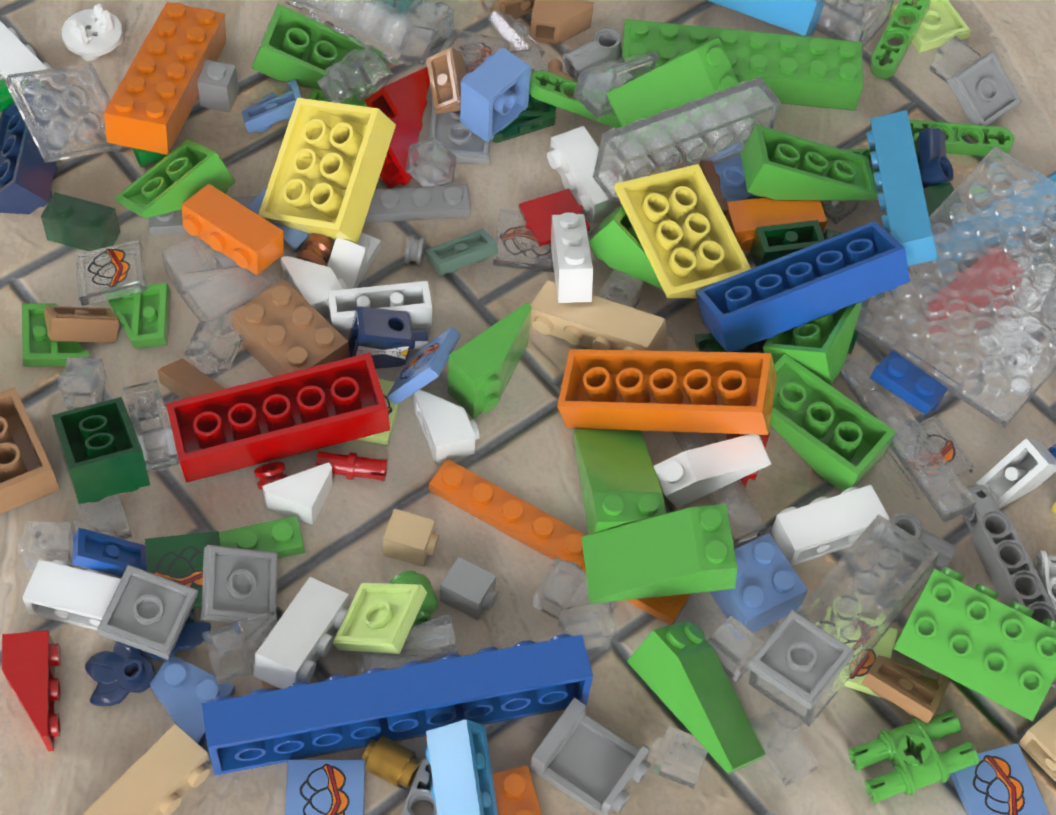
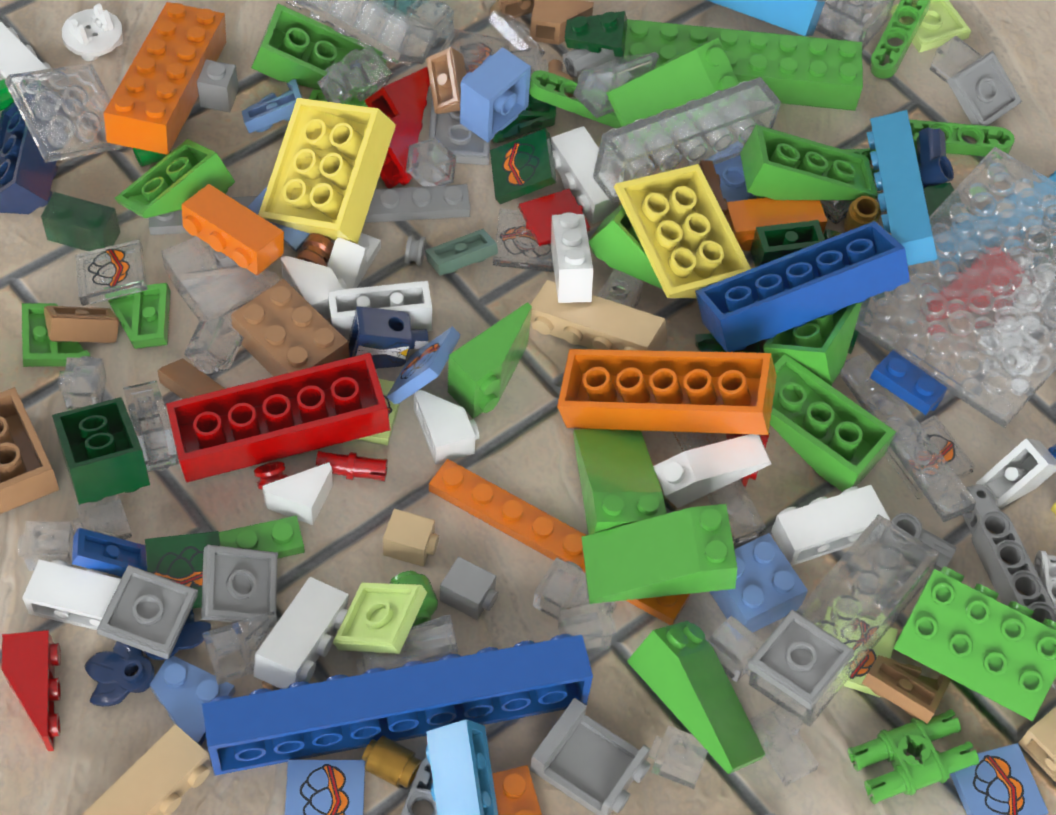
(523, 166): none -> dark green tile
(598, 32): none -> dark green wing
(861, 212): none -> pearl gold brick

